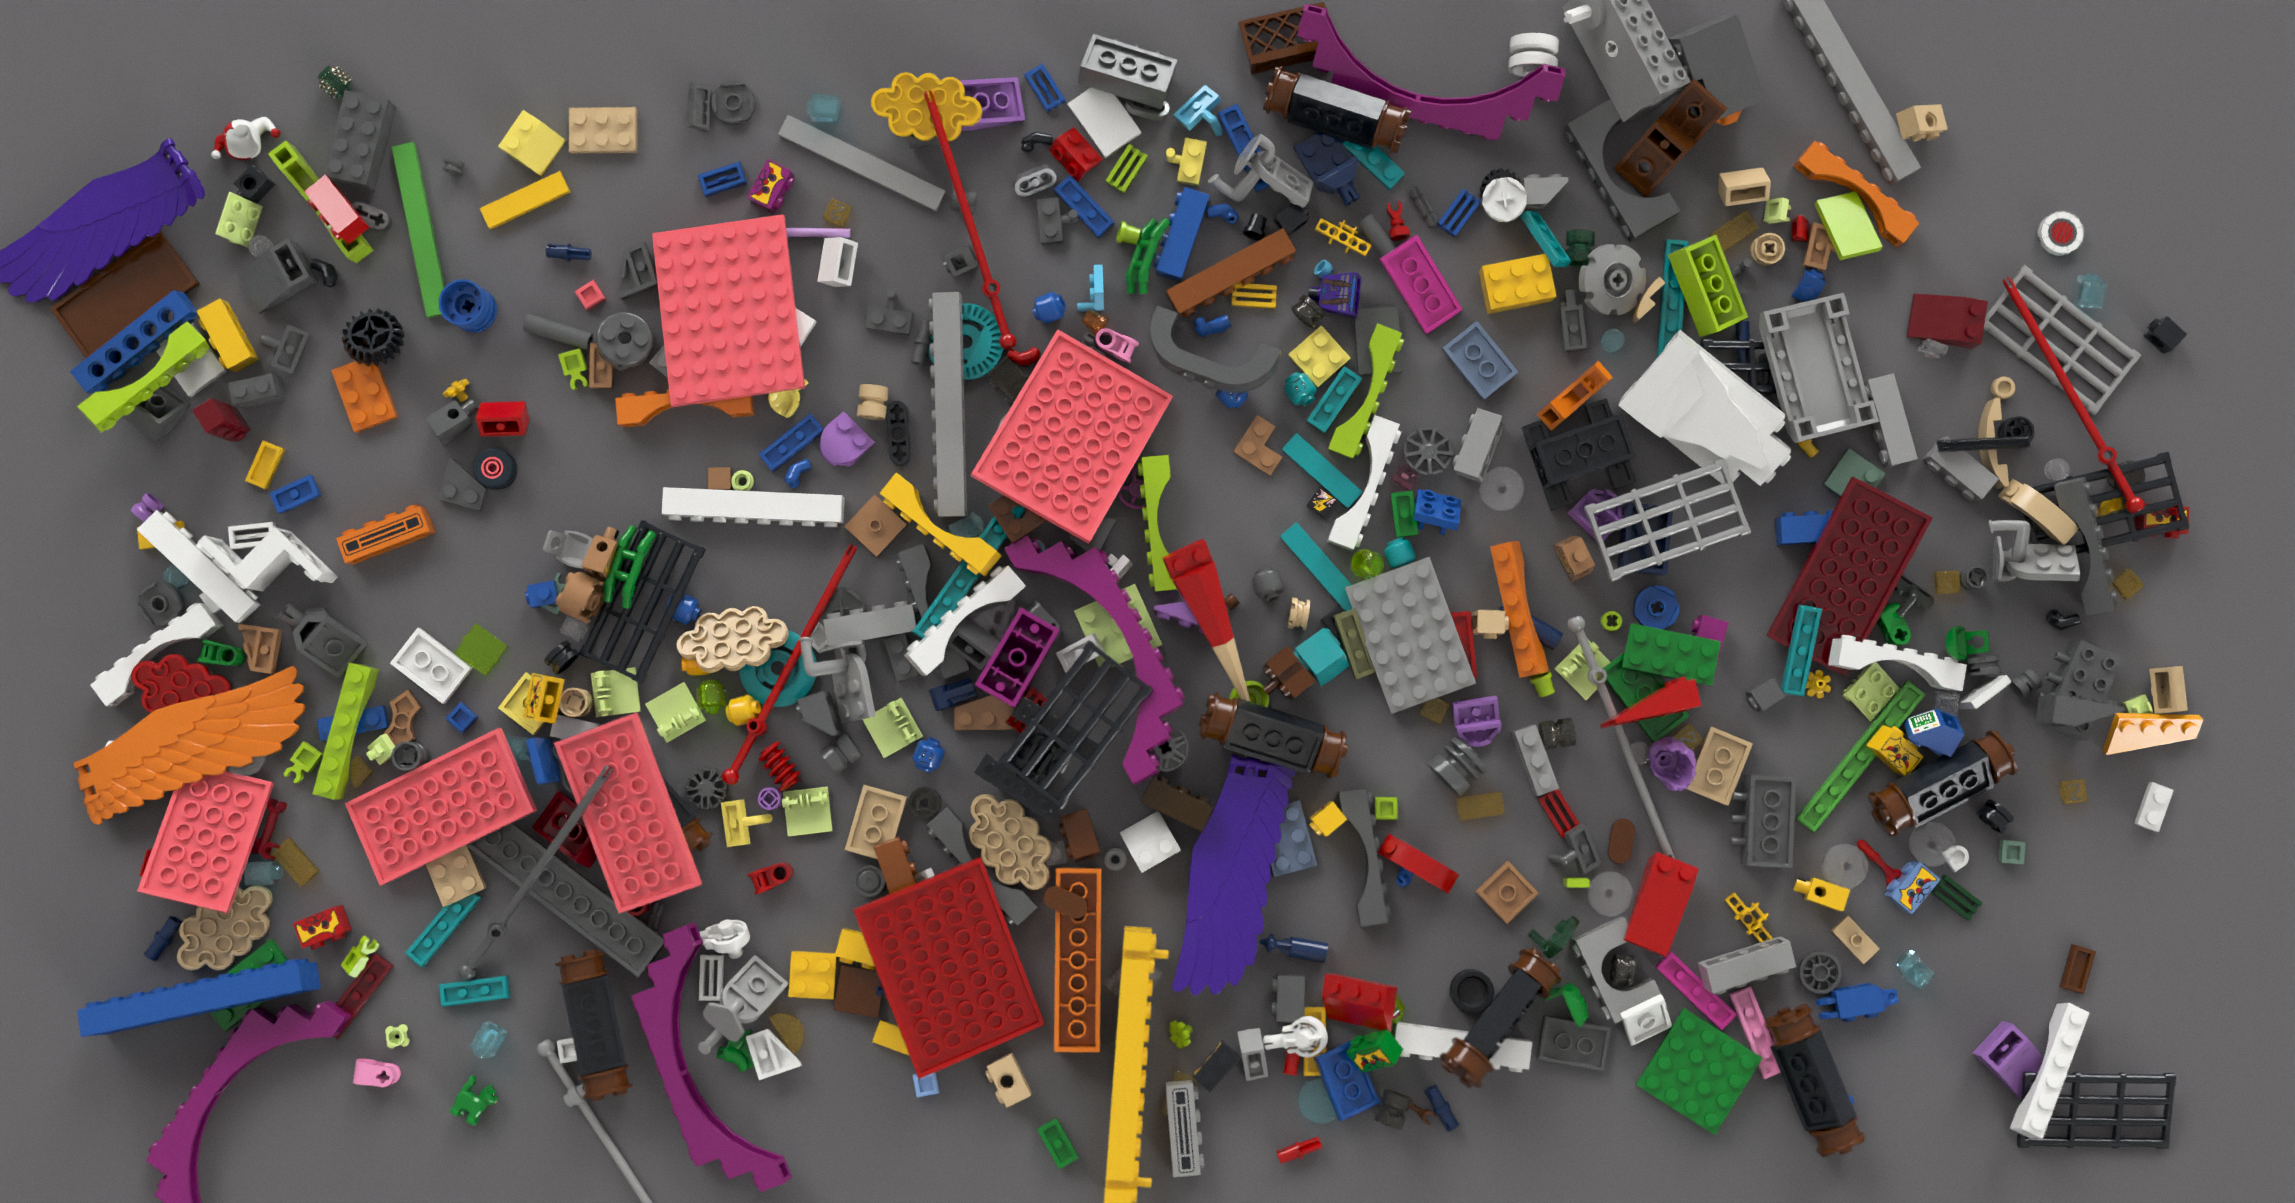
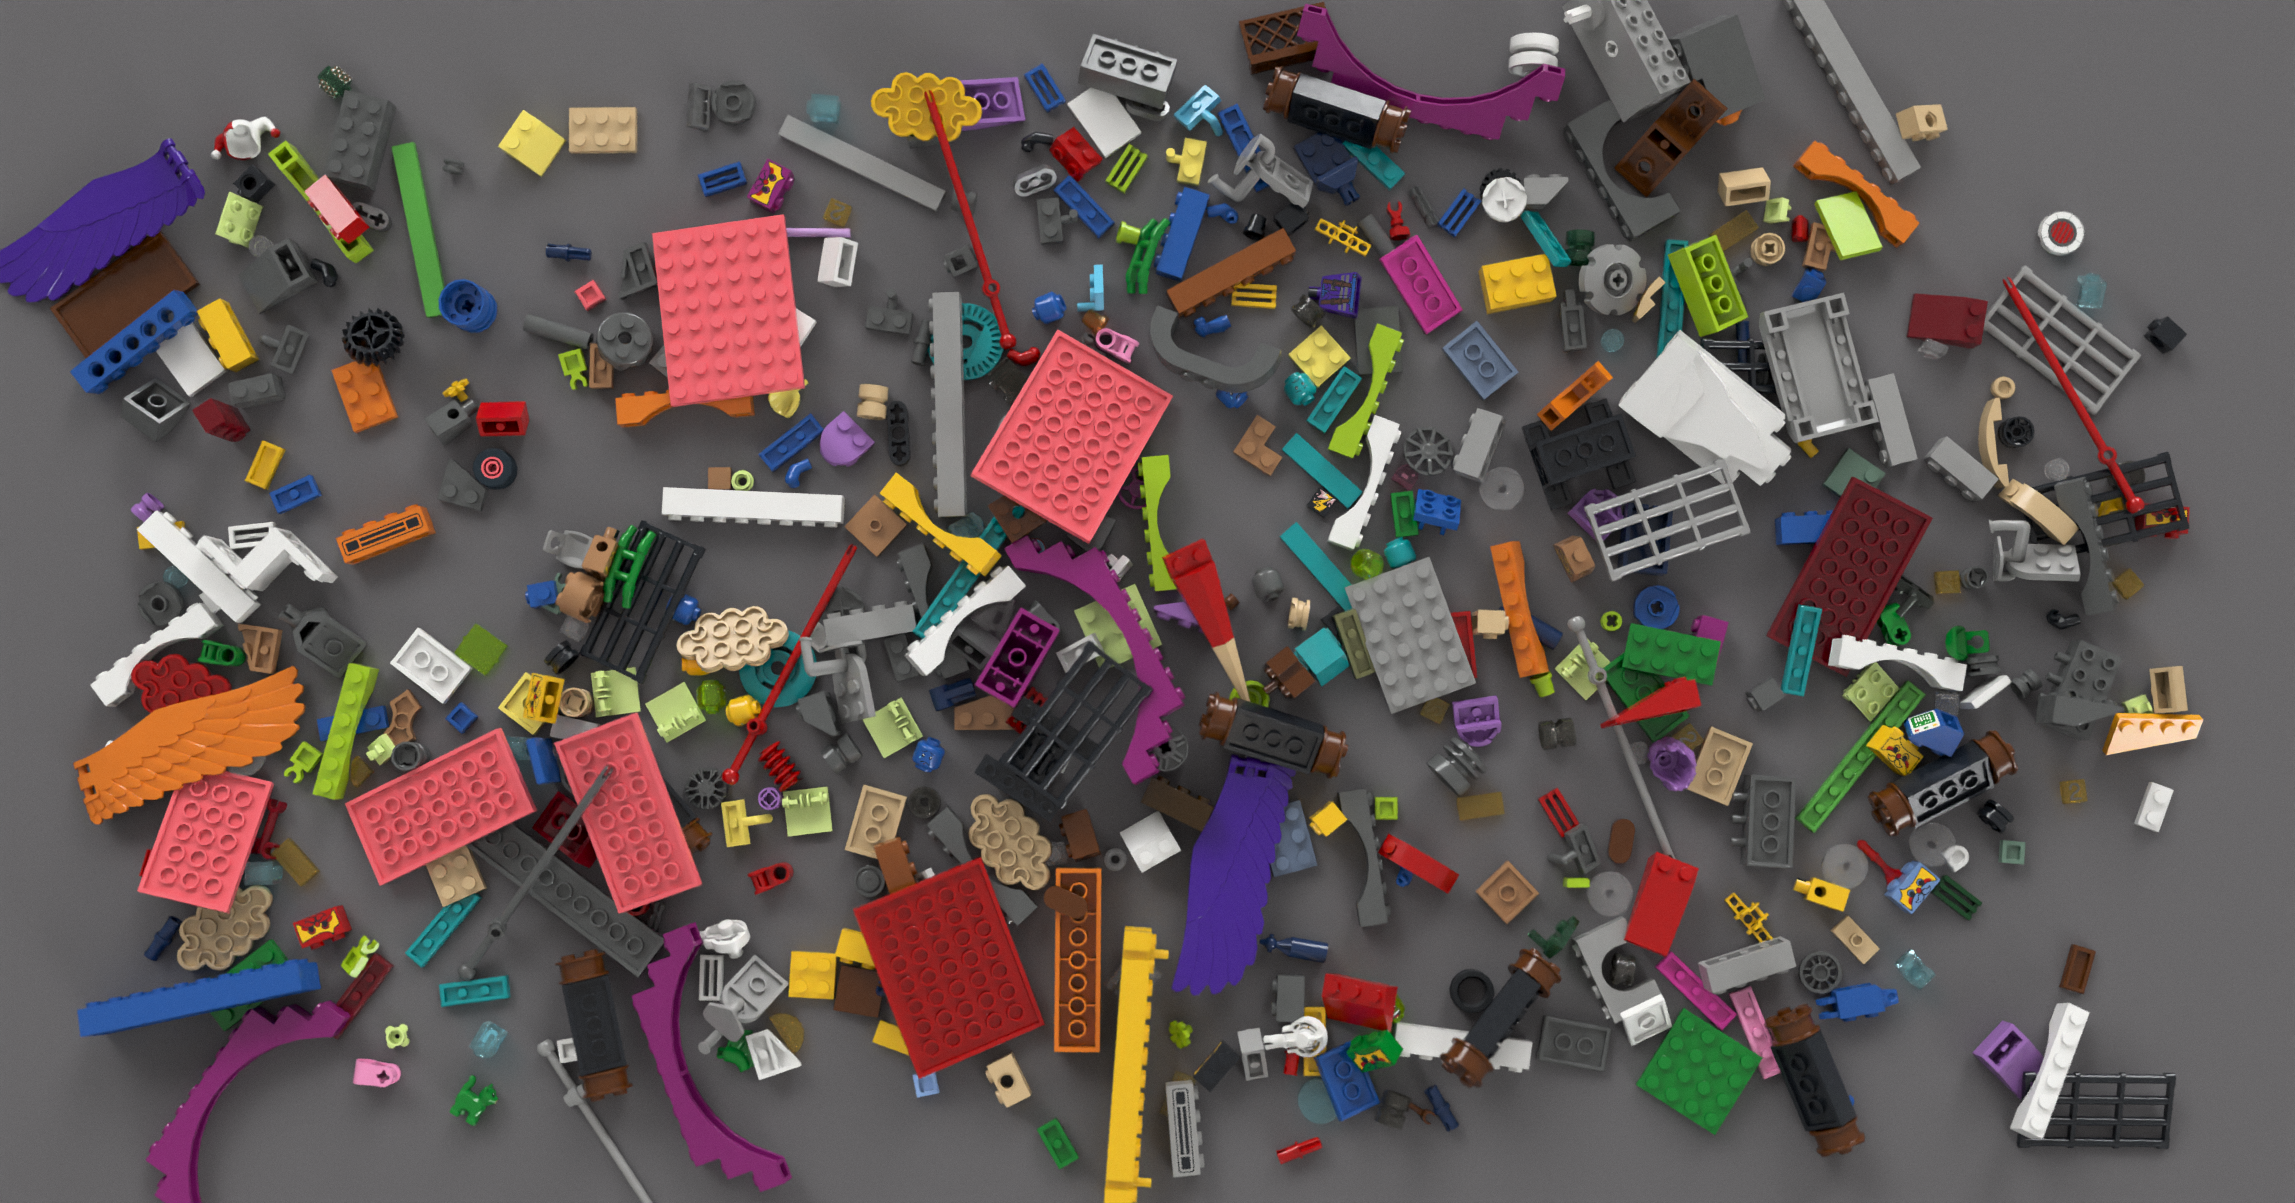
(107, 407): lime arch -> none
(525, 200): yellow tile -> none
(1323, 268): medium azure hinge -> none
(1534, 760): light grey brick -> none
(1574, 1001): green piece -> none
(1817, 684): yellow plant -> none
(1981, 444): black axle -> none

